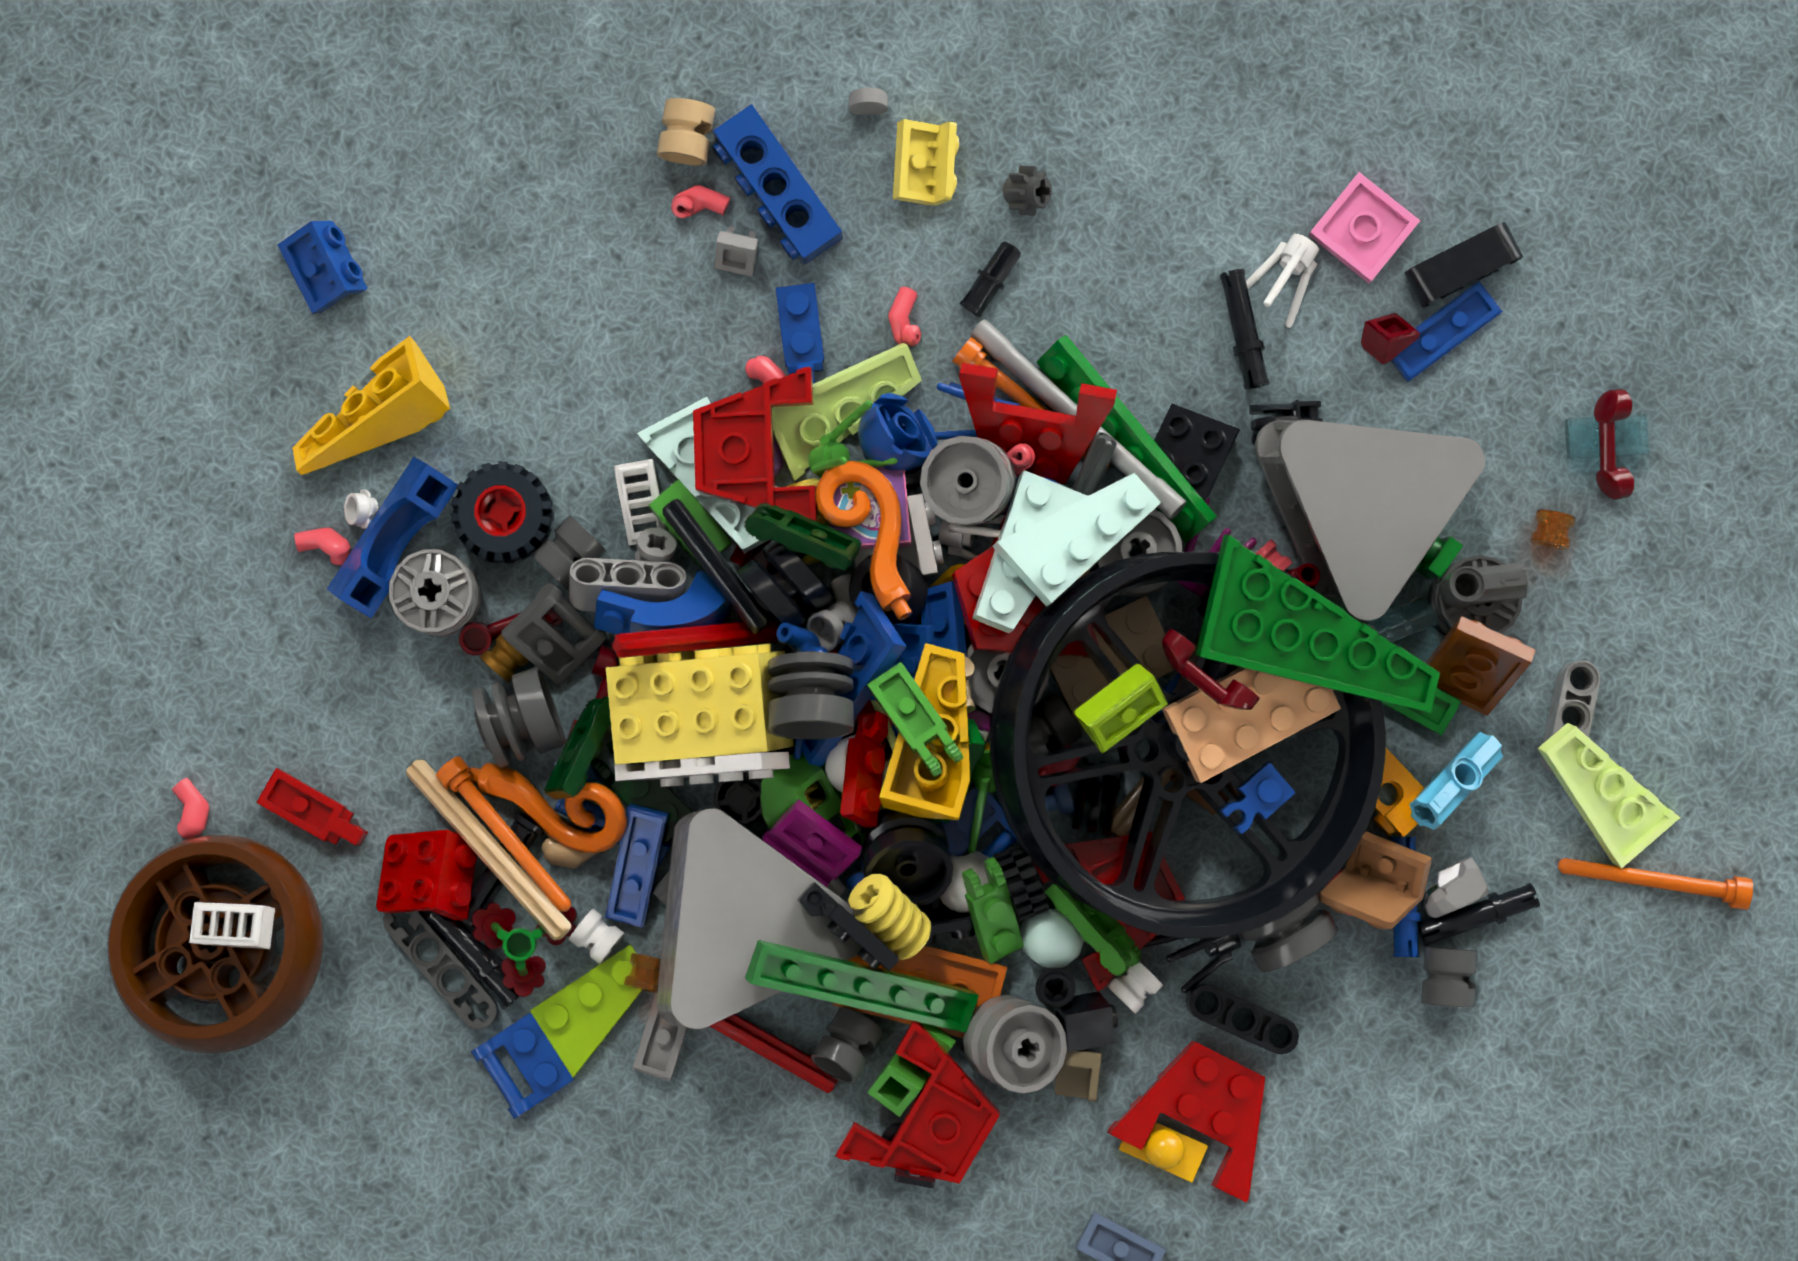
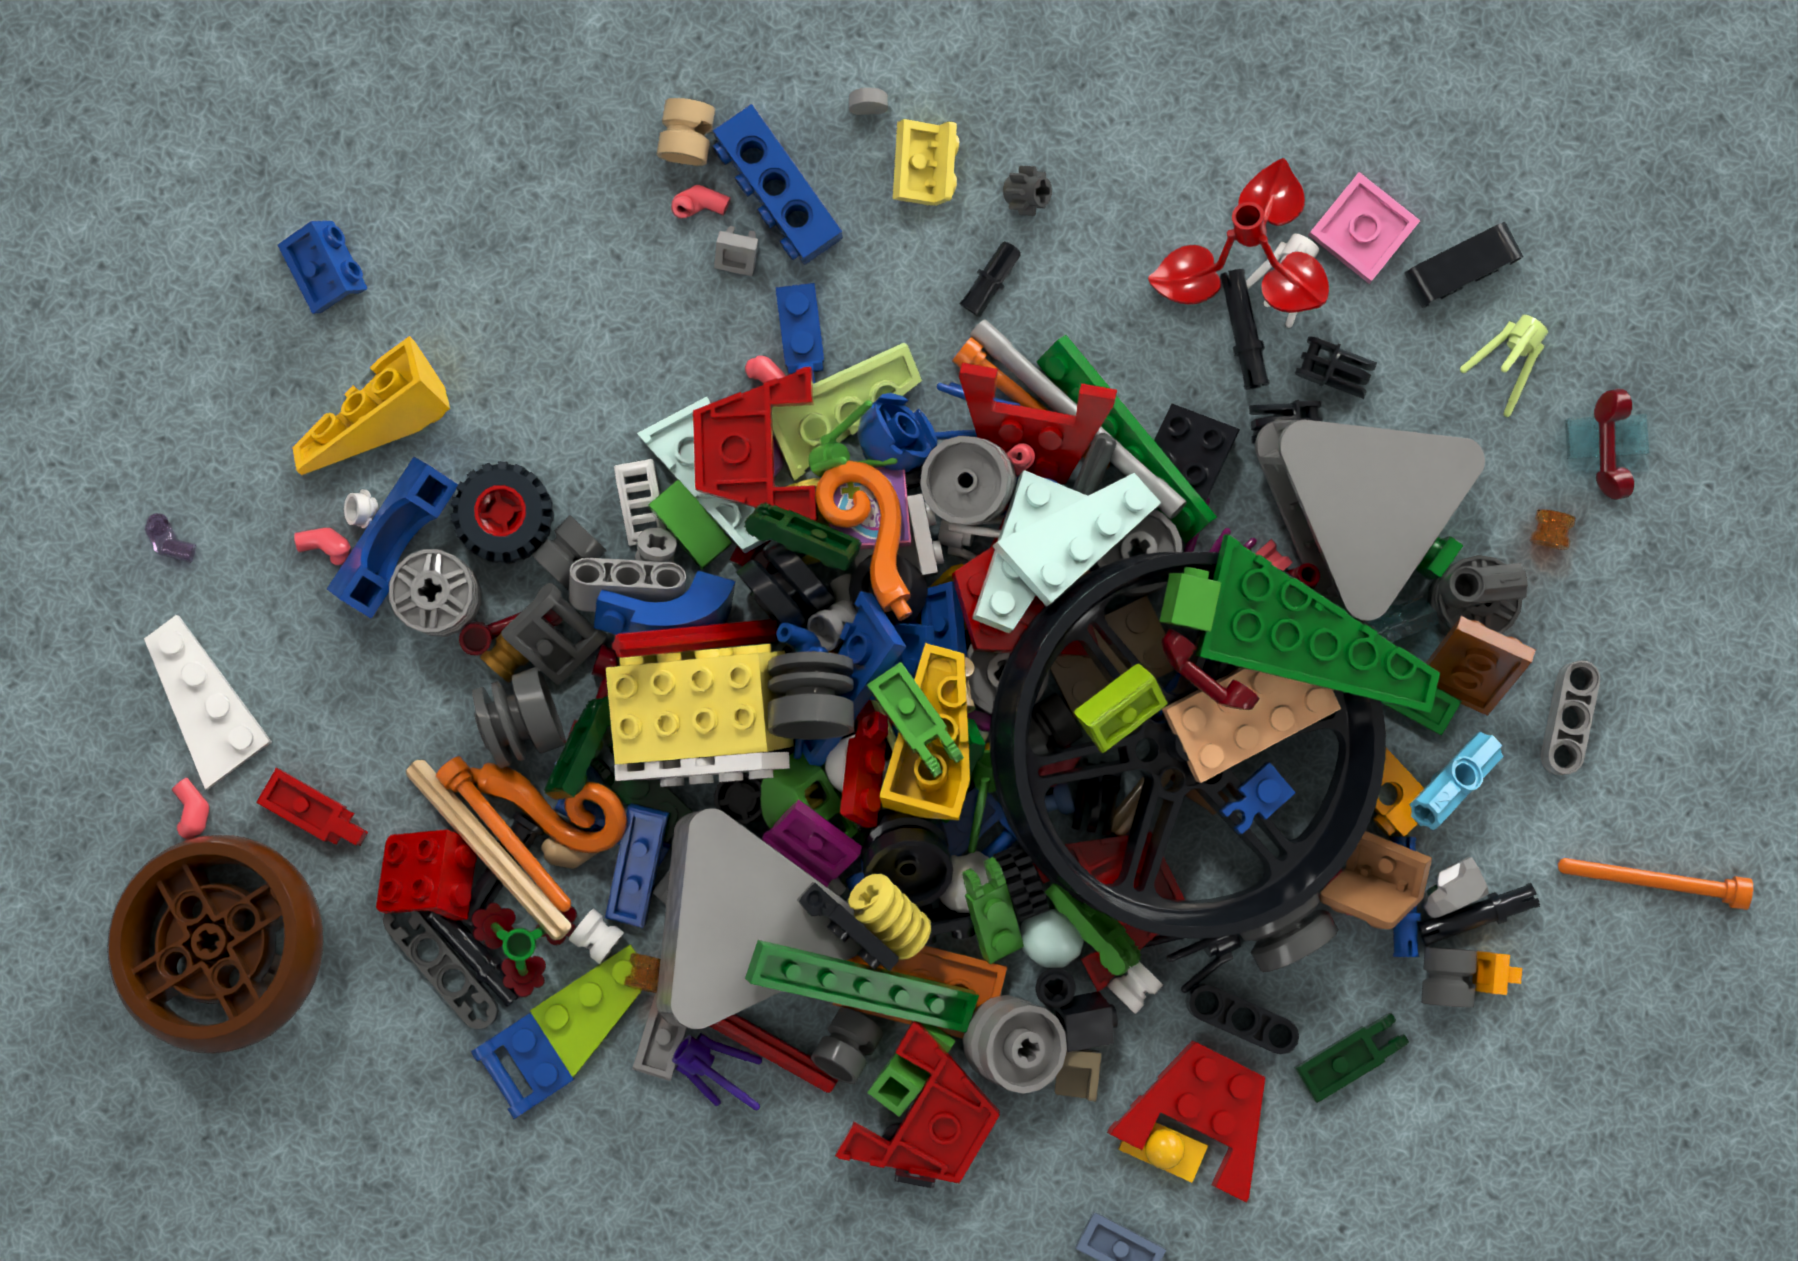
(164, 539): none -> clear purple arm
(208, 710): none -> white wing
(260, 930): white slope -> none
(695, 1057): none -> dark purple plant
(716, 566): black axle -> none
(899, 318): coral arm -> none
(1190, 600): none -> bright green brick
(1293, 286): none -> red plant
(1336, 367): none -> black arm
(1348, 1059): none -> dark green hinge
(1387, 337): dark red slope -> none
(1447, 330): blue tile -> none
(1495, 973): none -> light orange tile
(1523, 339): none -> yellowish green plant
(1607, 796): yellowish green wing -> none

